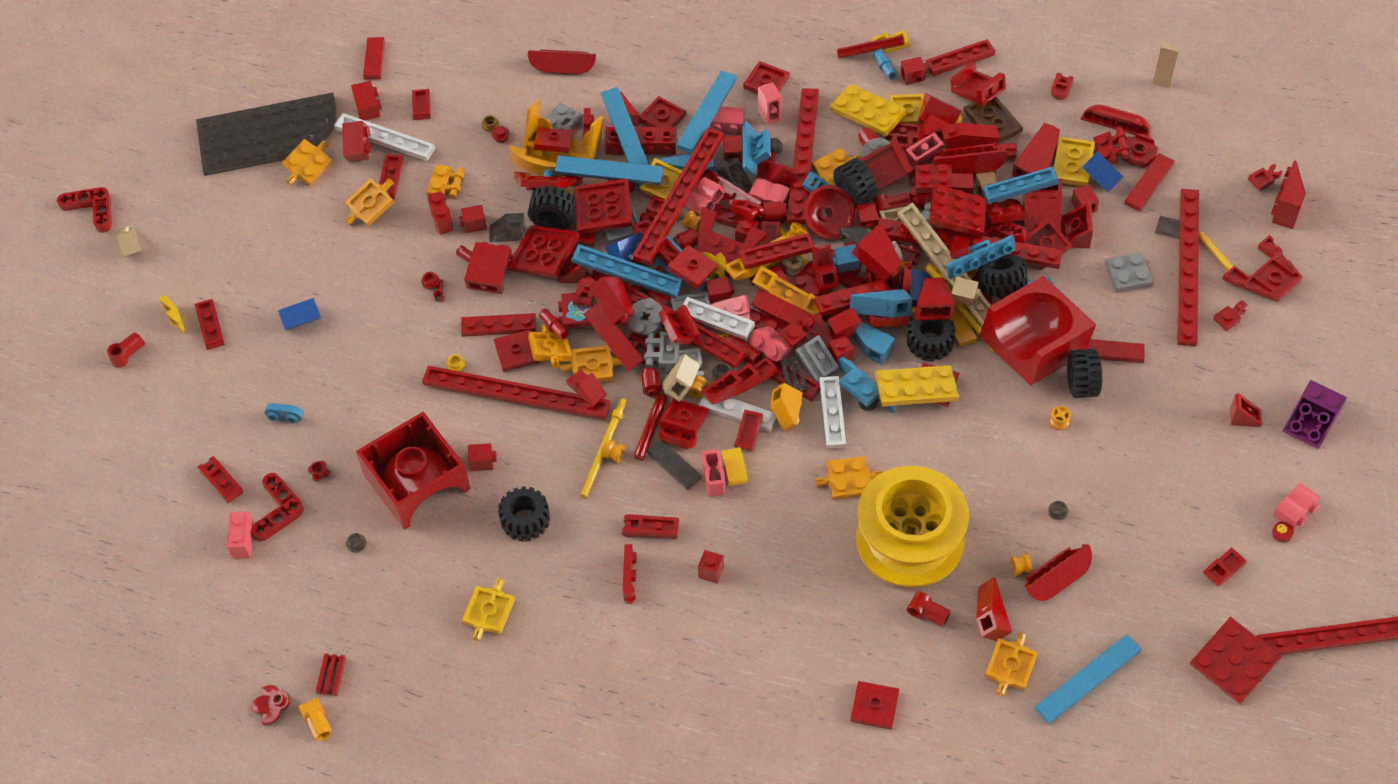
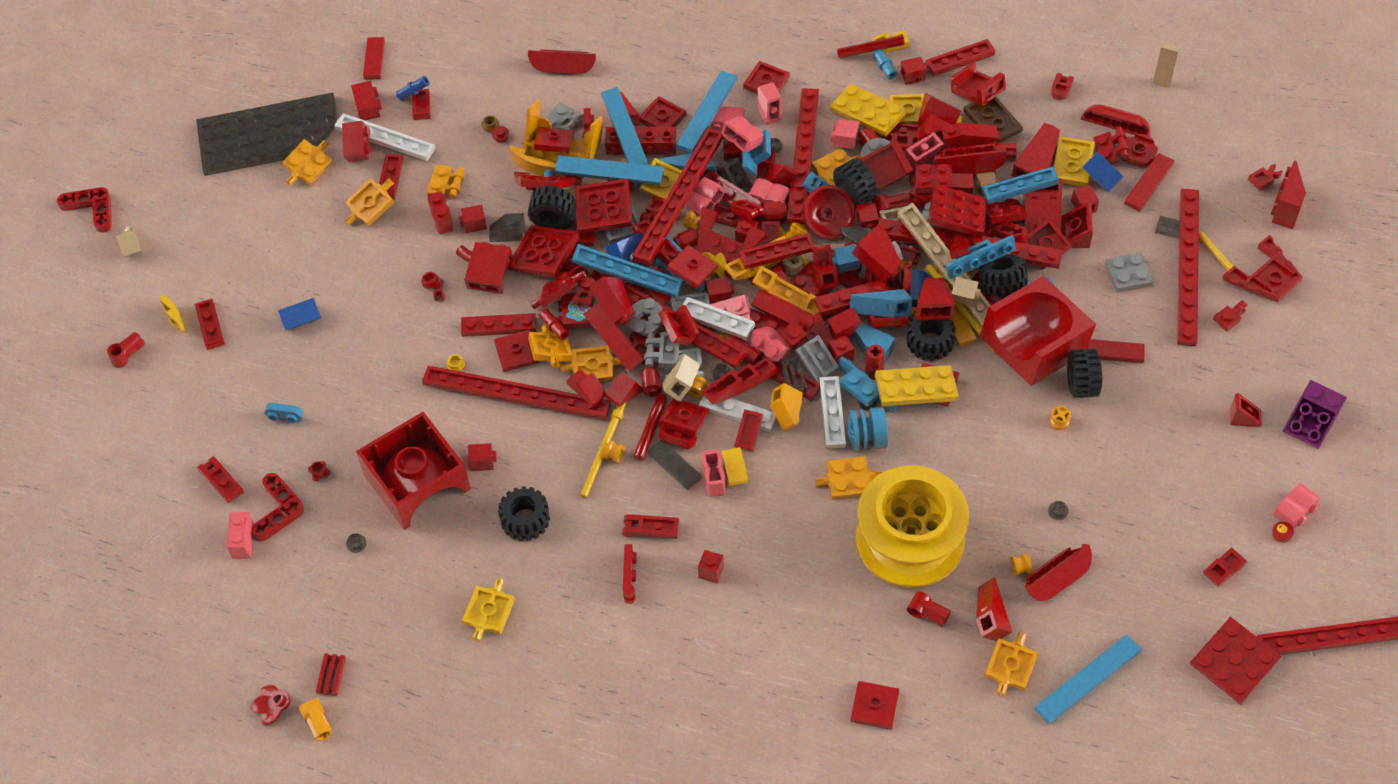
(412, 88): none -> blue pin
(554, 290): none -> red plate
(623, 390): none -> red slope
(742, 133): none -> coral brick
(845, 133): none -> coral brick
(868, 429): none -> dark azure wheel
(874, 360): none -> red axle

